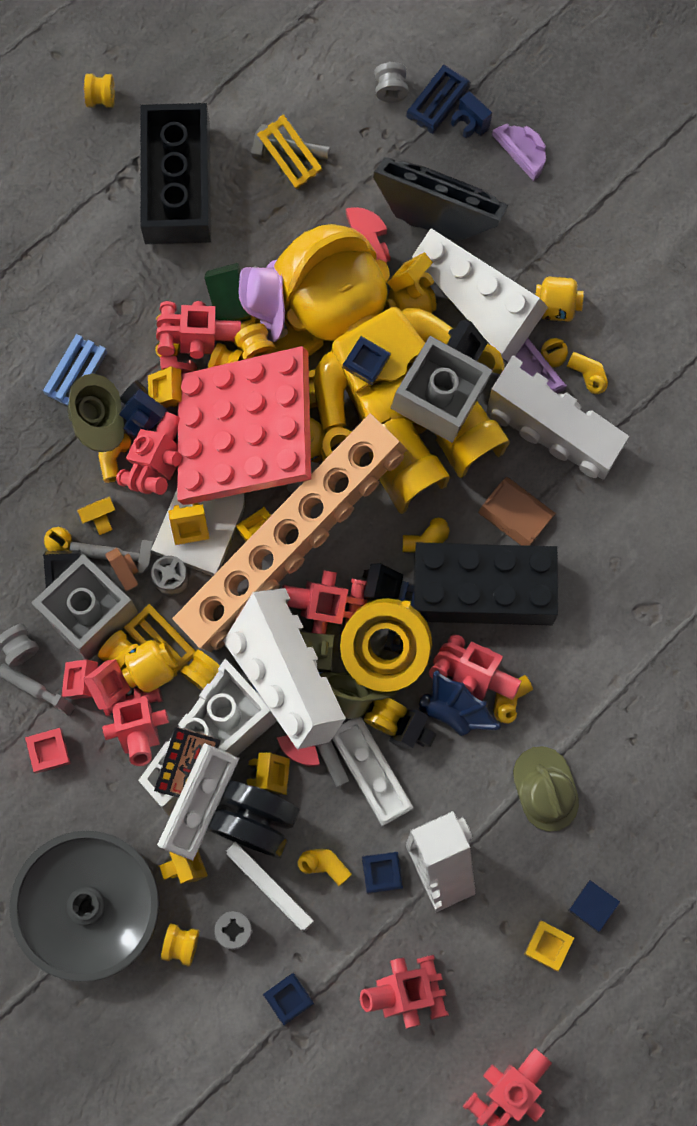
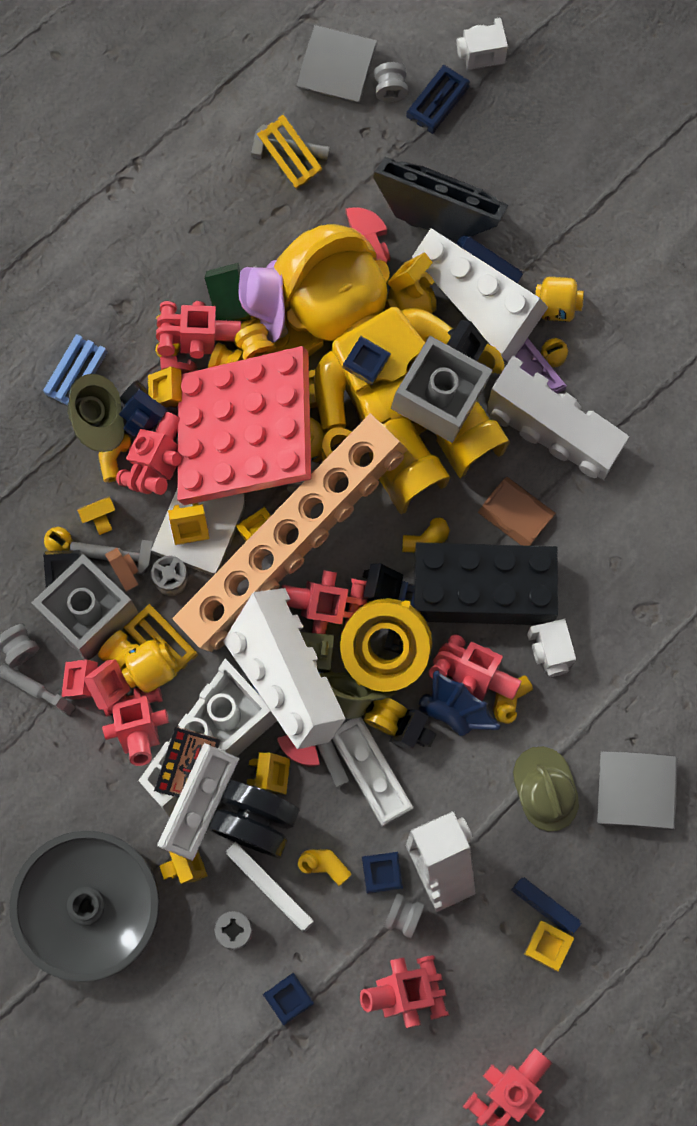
(47, 750): coral plate -> none
(99, 90): yellow wheel -> none
(175, 173): black brick -> none
(180, 944): yellow wheel -> none
(200, 670): yellow wheel -> none
(336, 64): none -> light grey slope
(404, 915): none -> light grey wheel
(474, 114): dark blue tile -> none
(483, 45): none -> white brick
(490, 258): none -> dark blue tile
(523, 146): lavender tile -> none
(546, 906): none -> dark blue tile
(552, 647): none -> white brick
(592, 371): yellow arm -> none
(593, 906): dark blue tile -> none
(637, 790): none -> light grey slope

